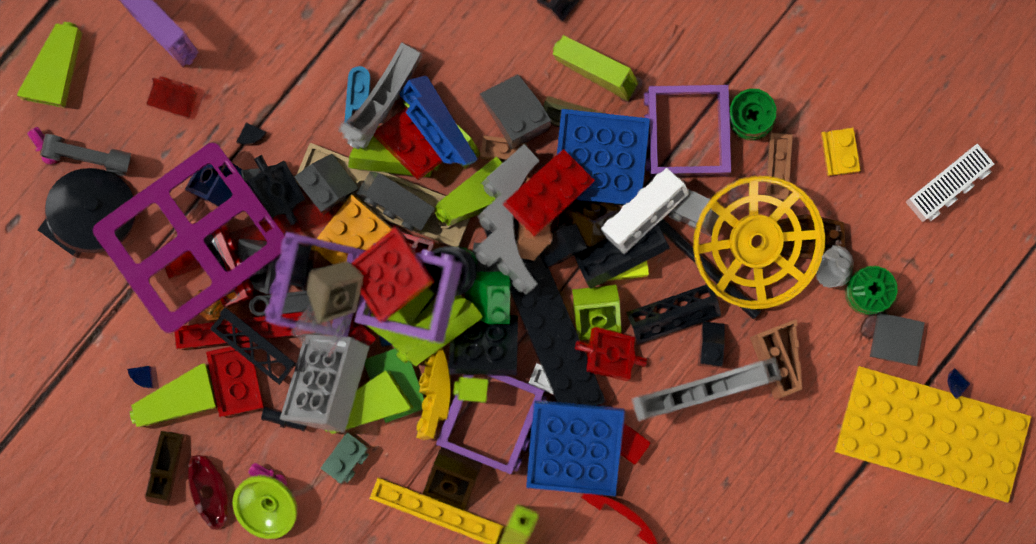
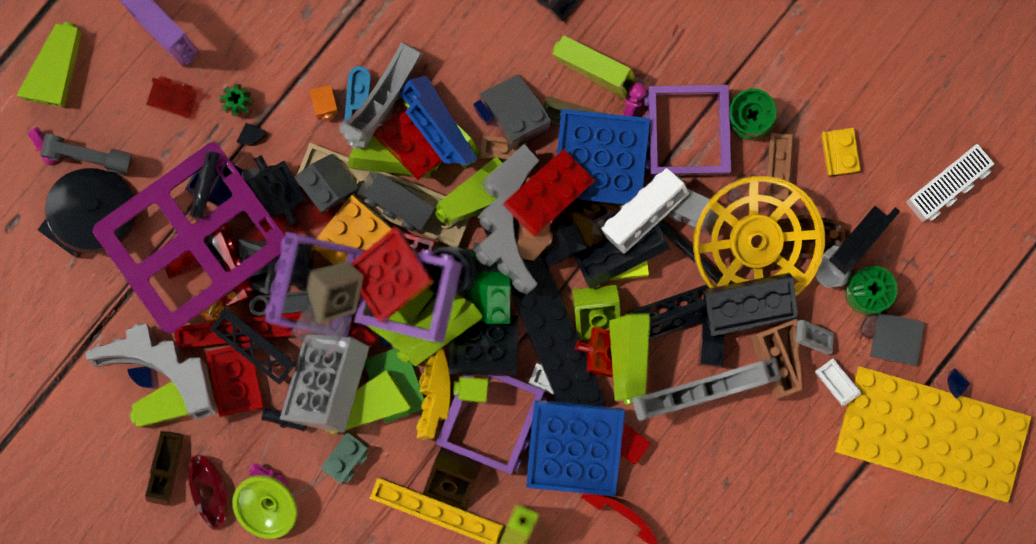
(166, 357): none -> light grey arch
(204, 185): none -> black pin
(229, 98): none -> green piece
(324, 102): none -> orange brick
(483, 112): none -> clear blue tile
(629, 356): none -> lime slope
(636, 92): none -> dark pink axle
(750, 304): none -> black gear
(814, 337): none -> light grey plate
(837, 382): none -> white tile
(861, 239): none -> black fence

